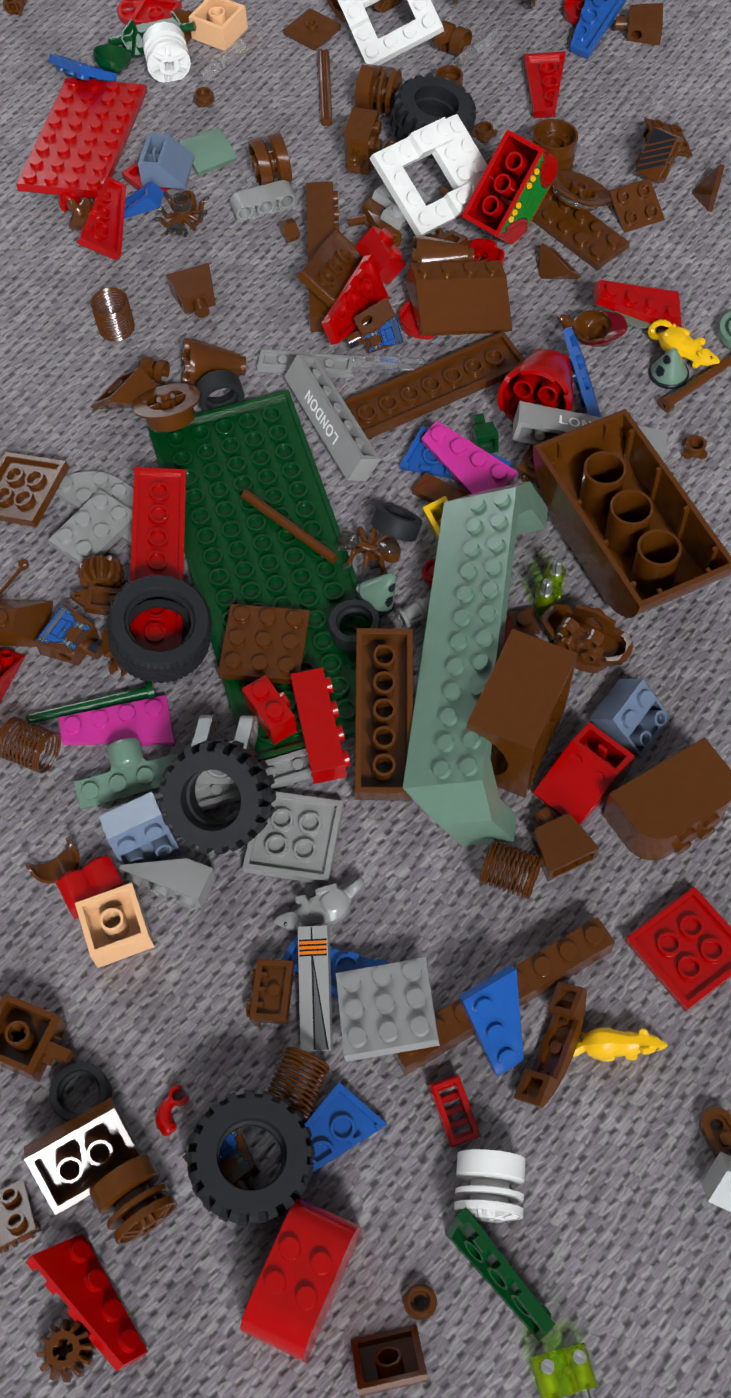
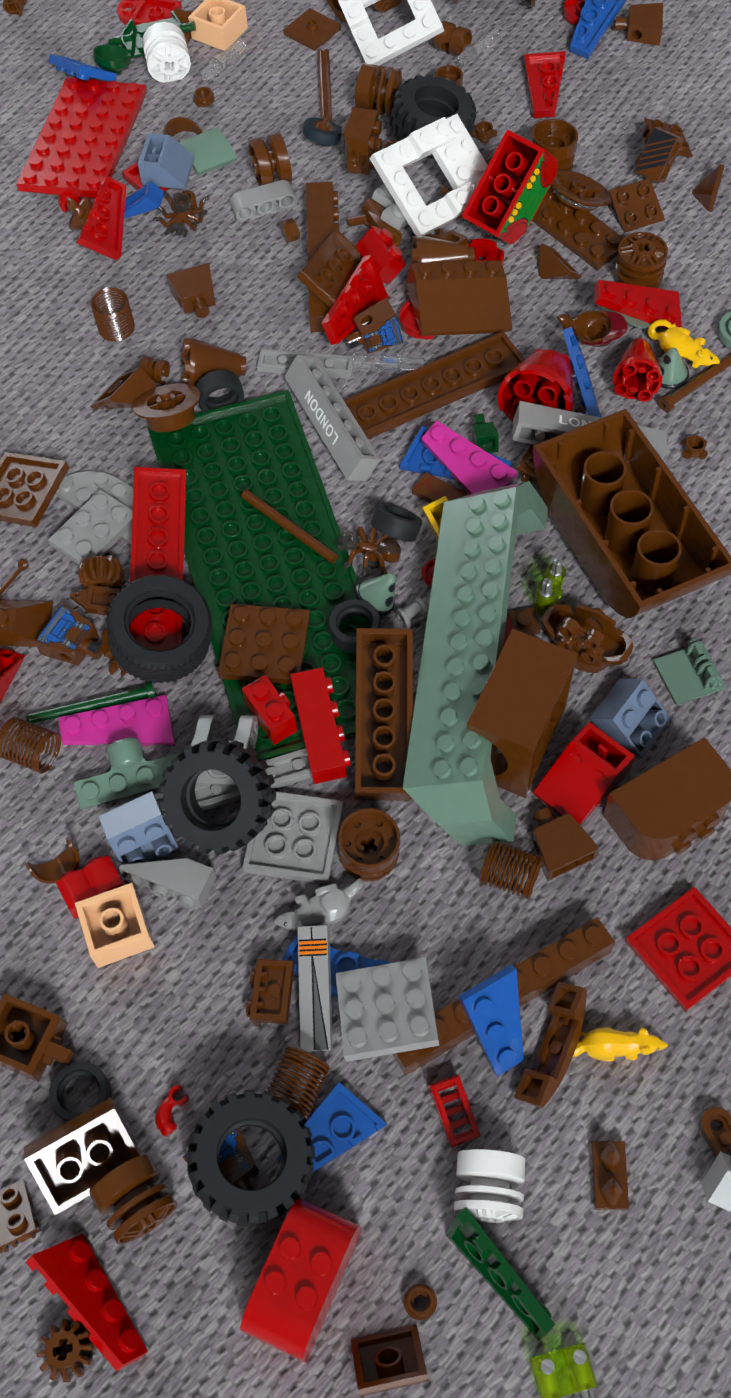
(181, 124): none -> reddish brown helmet
(322, 131): none -> black wheel
(359, 832): none -> reddish brown wheel
(610, 1175): none -> reddish brown tile
(638, 372): none -> red cone
(641, 260): none -> reddish brown wheel
(690, 673): none -> sand green hinge

